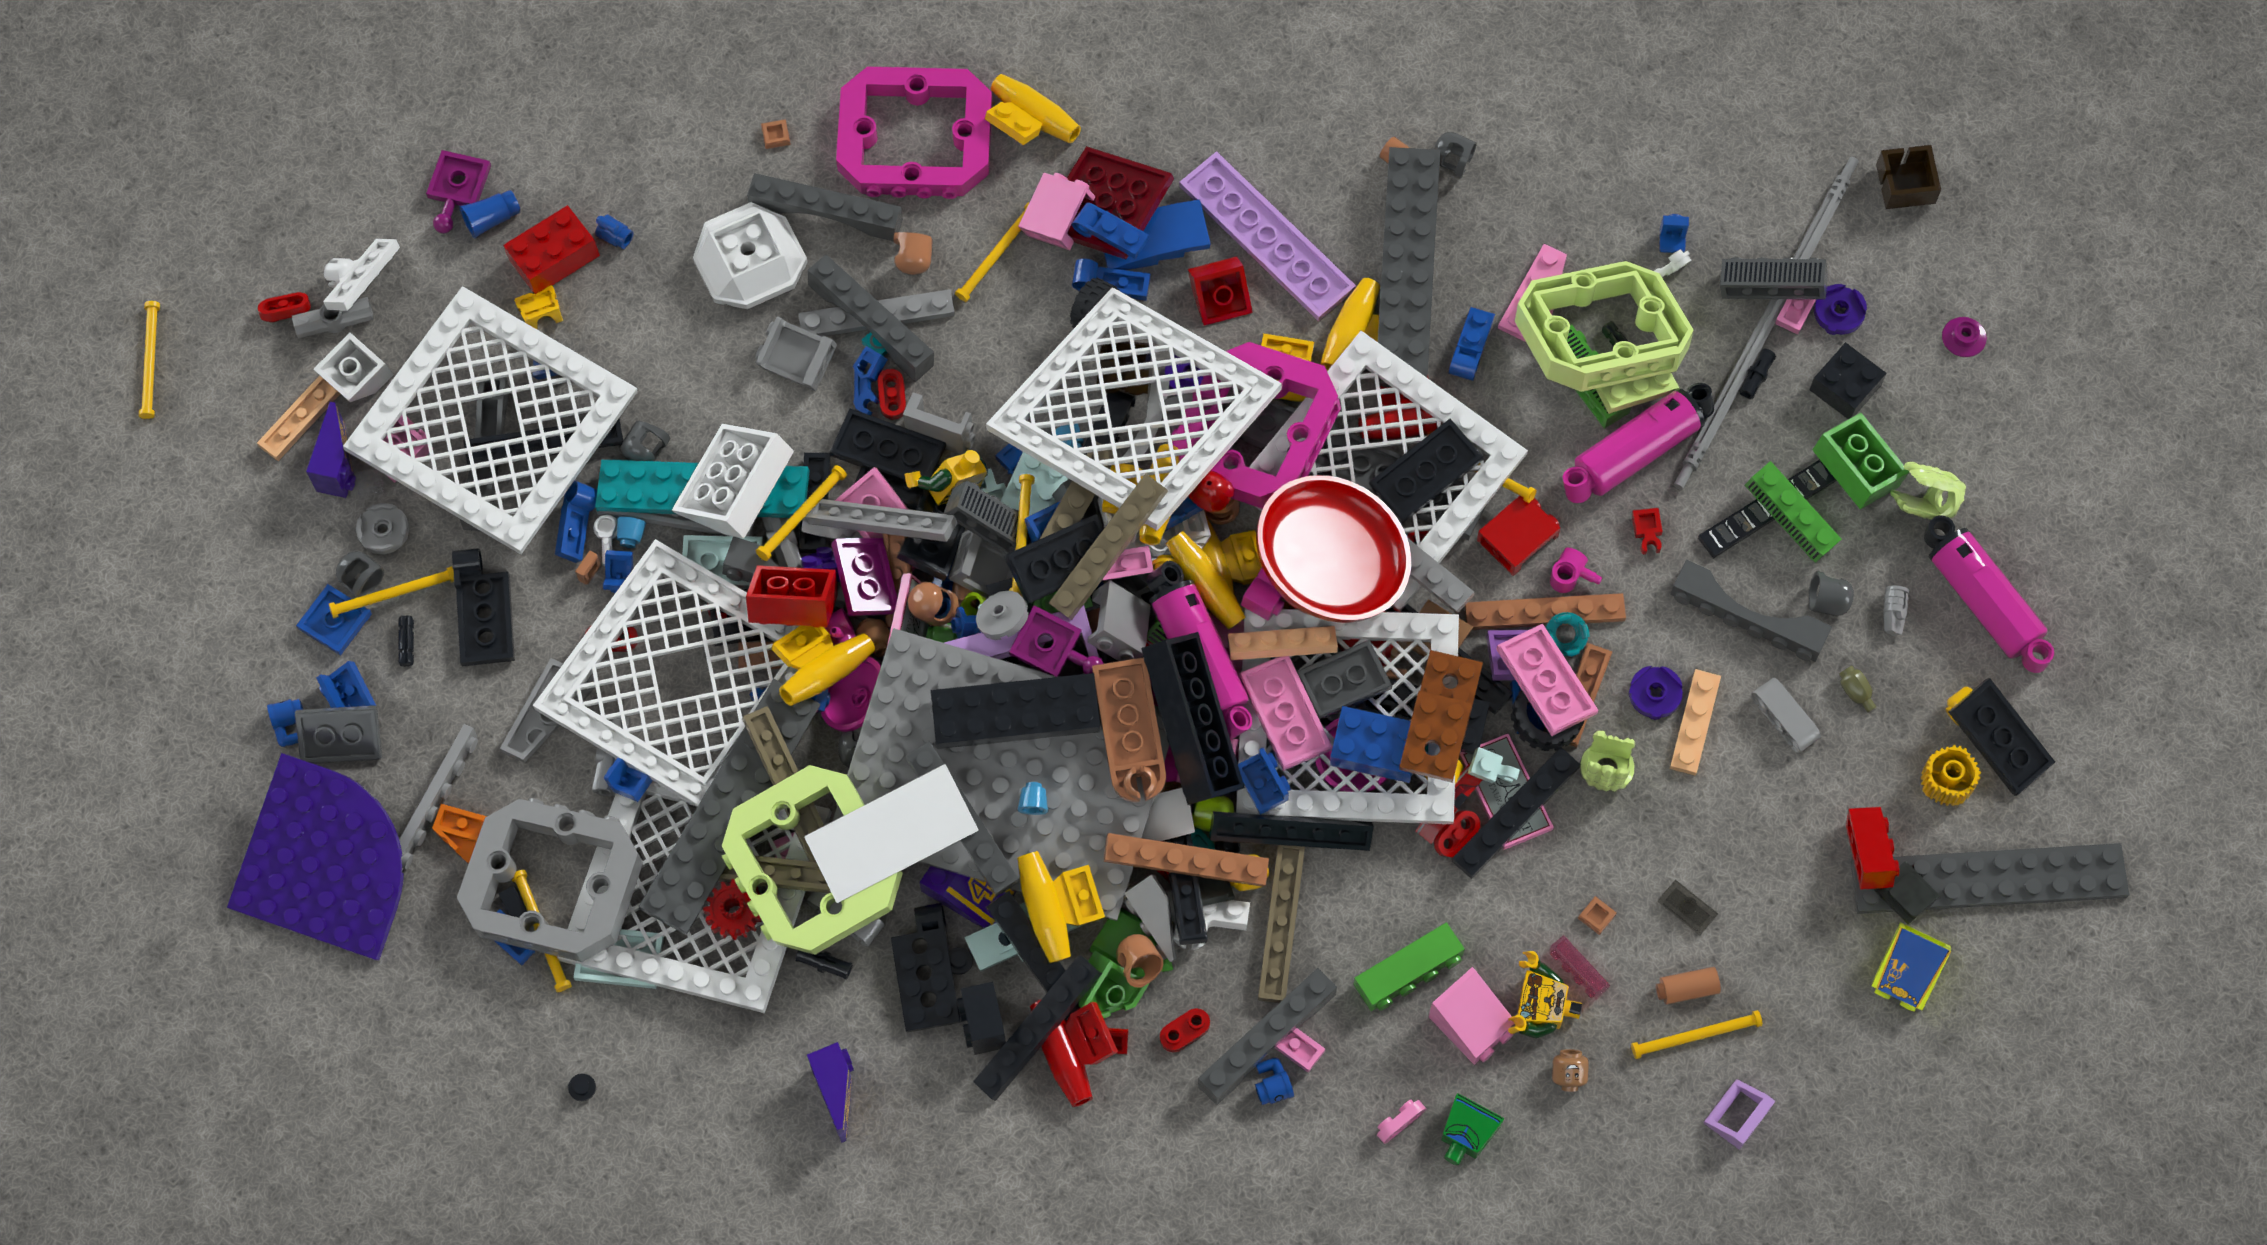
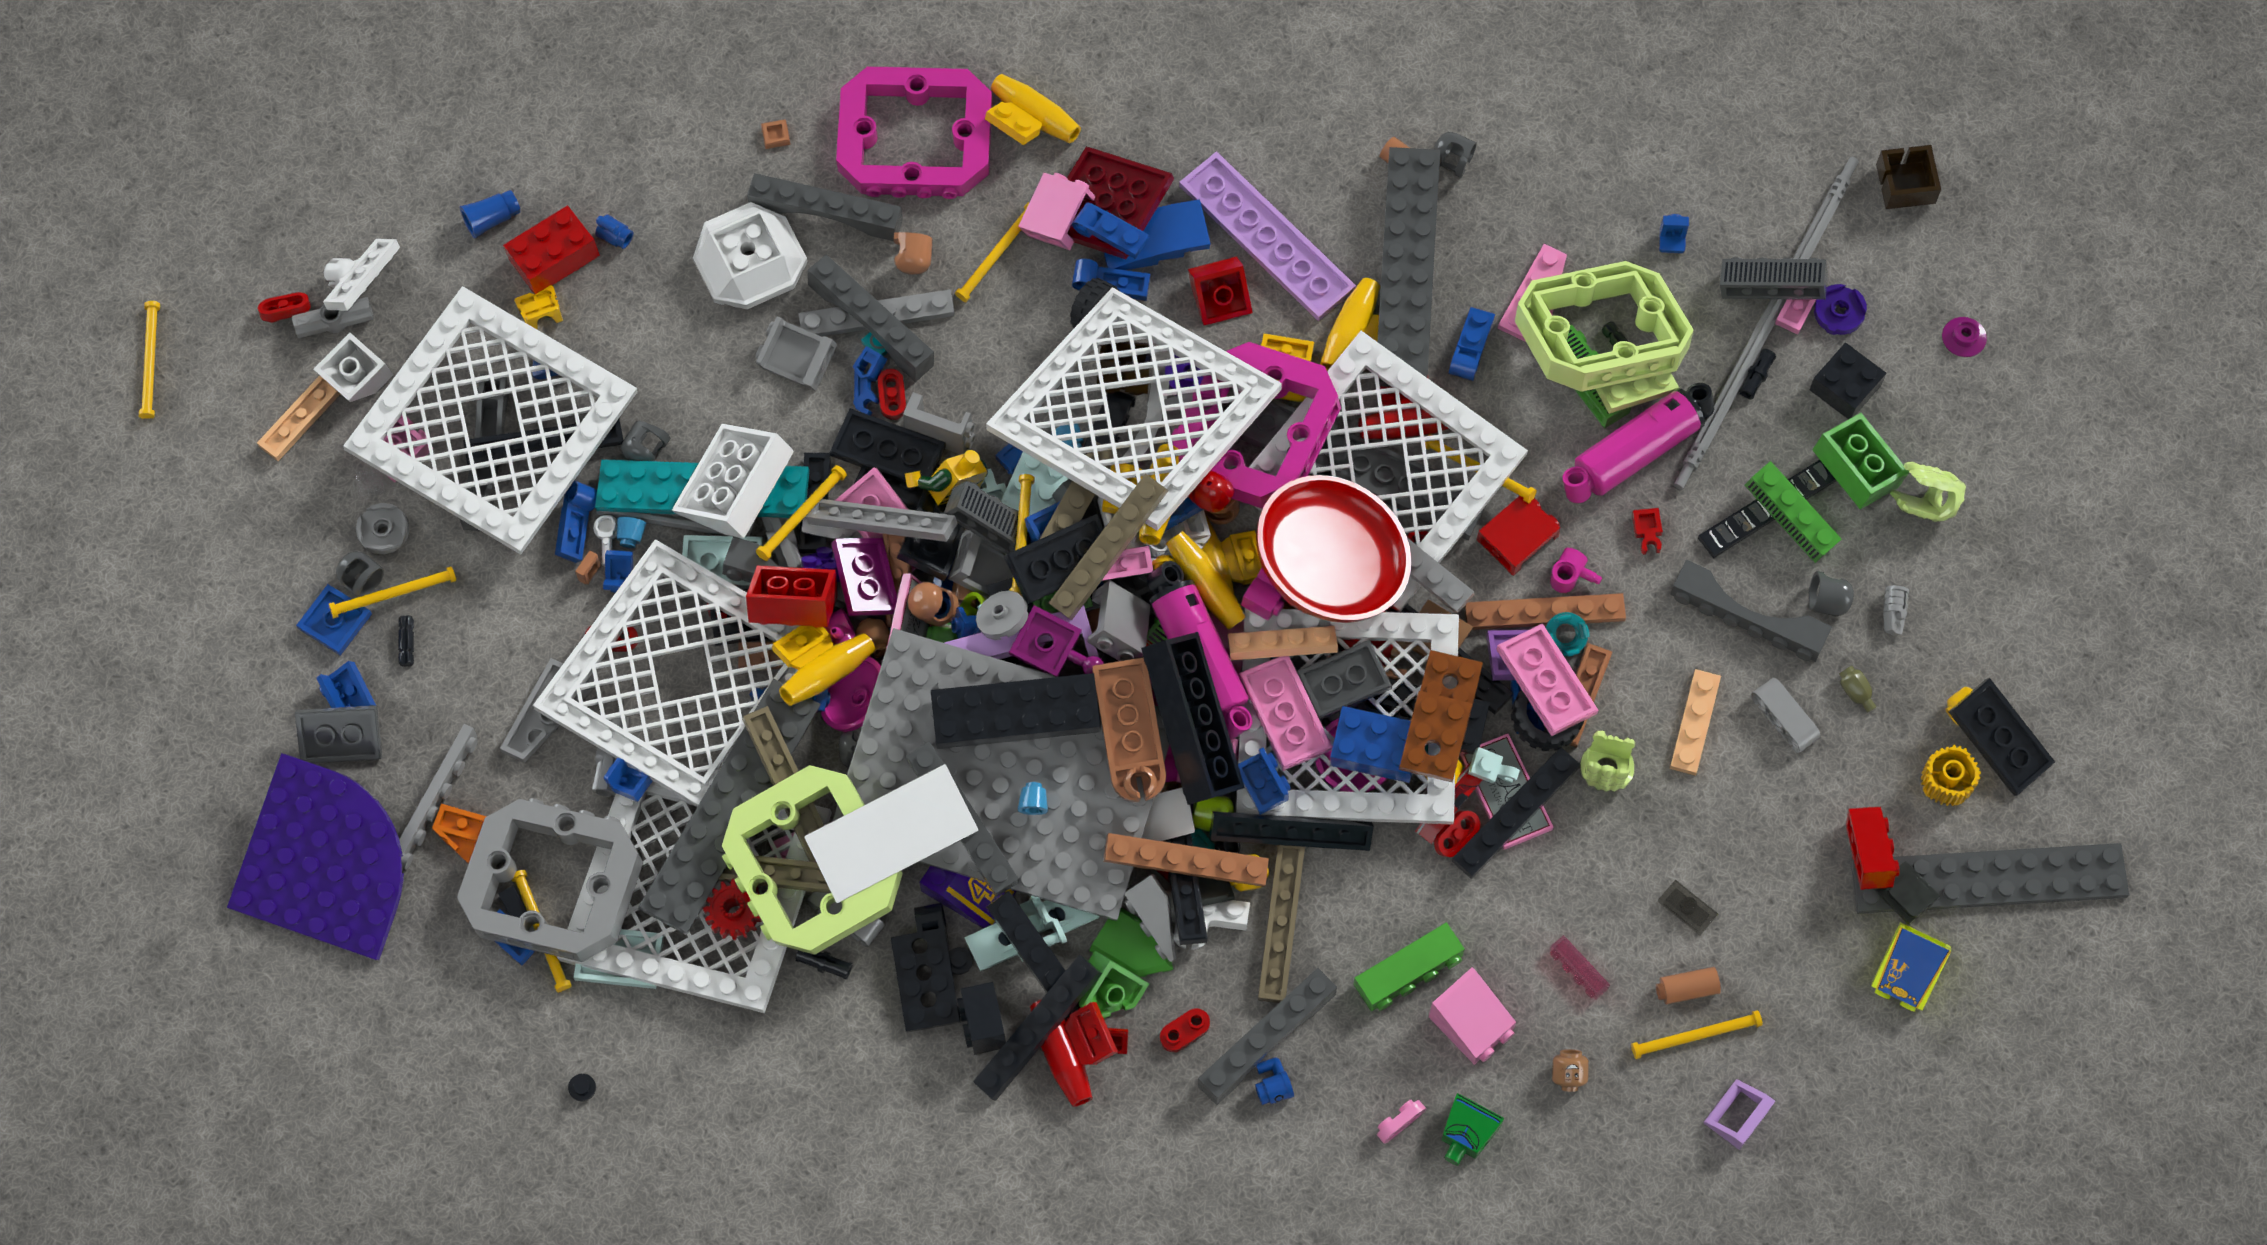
(283, 715): blue piece -> none
(330, 464): dark purple slope -> none
(443, 189): magenta plate -> none
(467, 577): black hinge -> none
(832, 1073): dark purple slope -> none
(1055, 903): yellow plate -> none
(1139, 952): nougat helmet -> none
(1301, 1049): bright pink plate -> none
(1426, 470): black tile -> none
(1542, 1000): torso -> none
(1597, 915): nougat tile -> none
(1656, 706): dark purple plate -> none
(1677, 260): white plate -> none
(1988, 594): dark pink piece -> none

